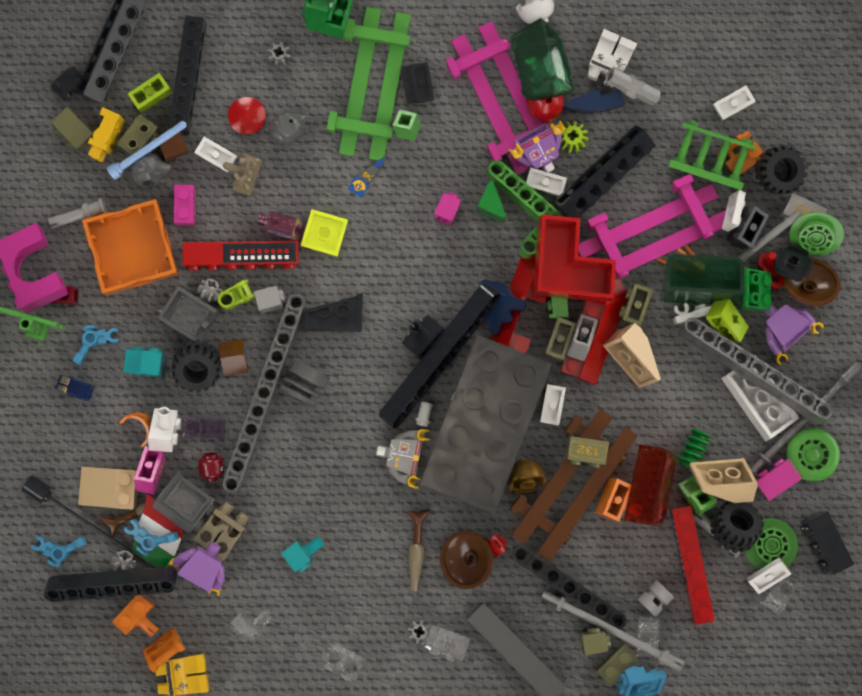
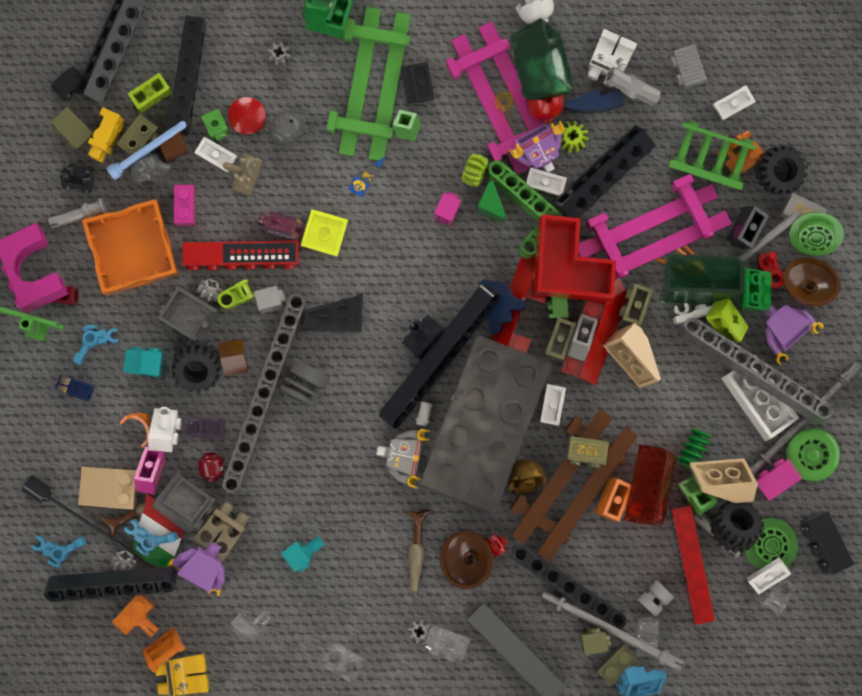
(78, 178): none -> black piece
(215, 125): none -> bright green brick
(475, 170): none -> lime gear
(503, 95): none -> clear yellow plate
(688, 67): none -> light grey brick
(733, 211): white plate -> none
(793, 272): black plate -> none

